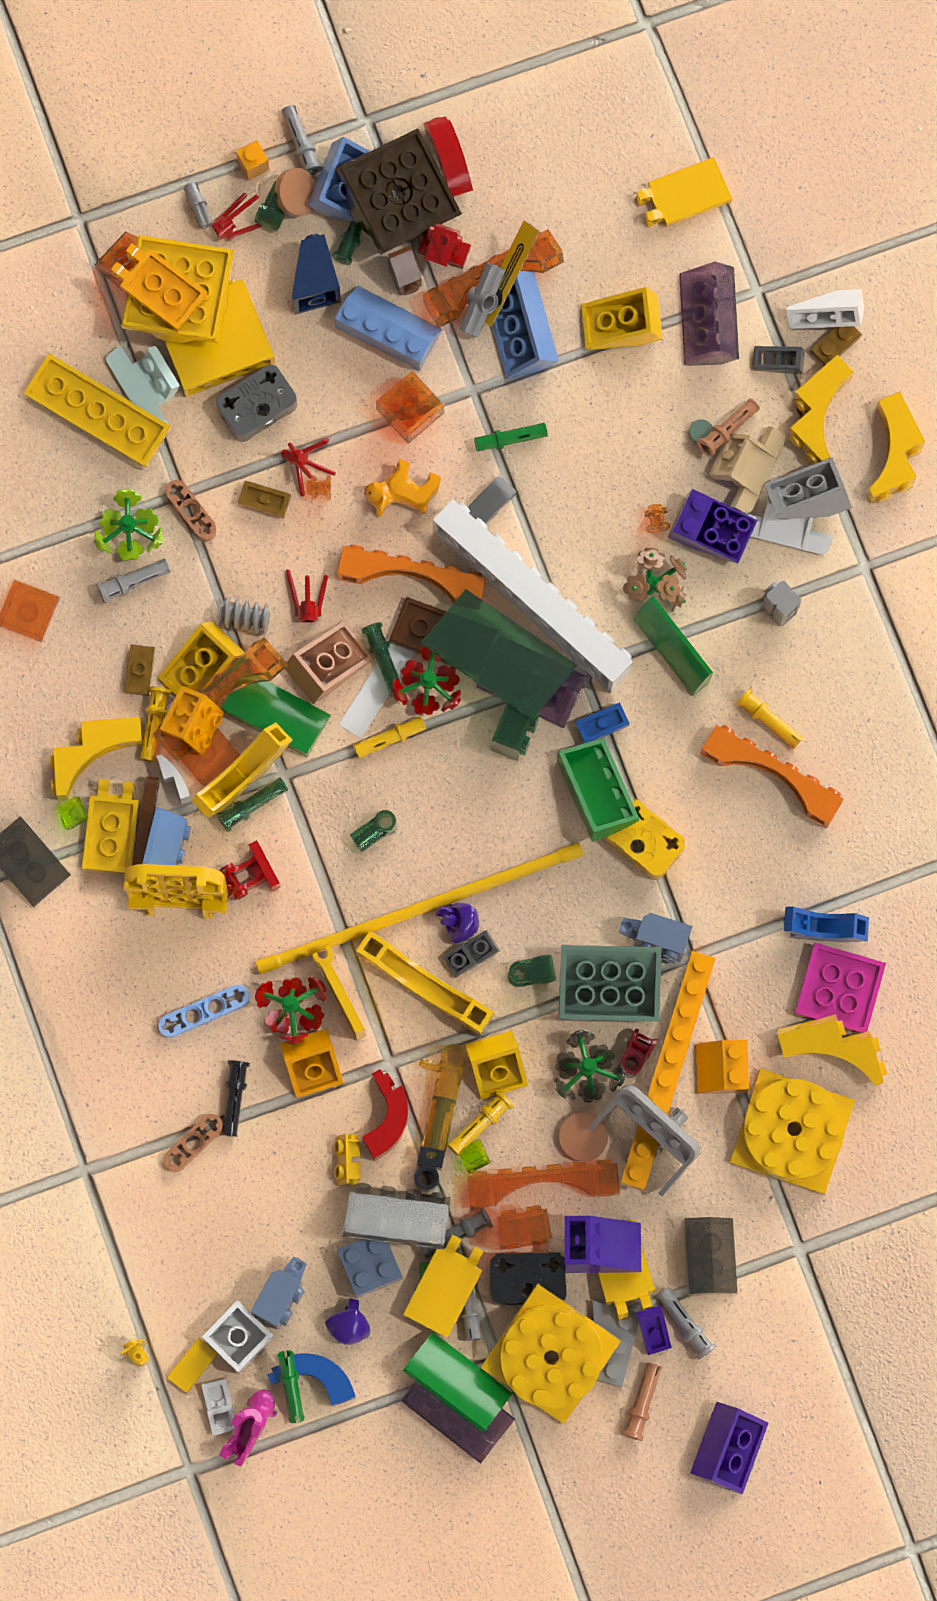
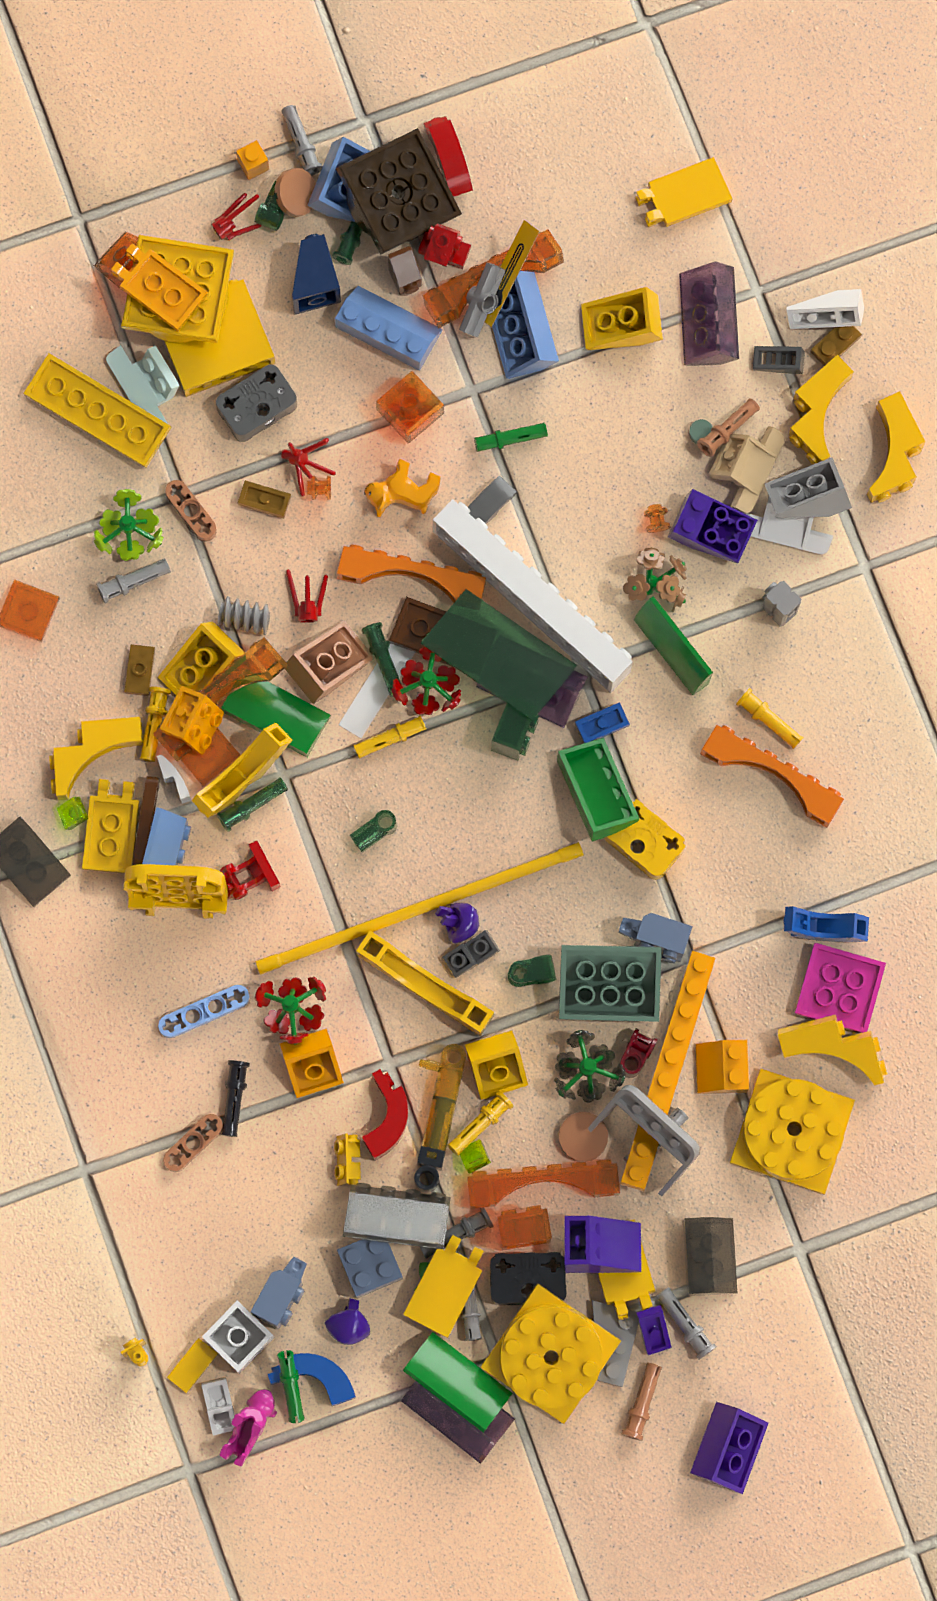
(197, 204): light grey axle -> none
(339, 992): yellow tile -> none

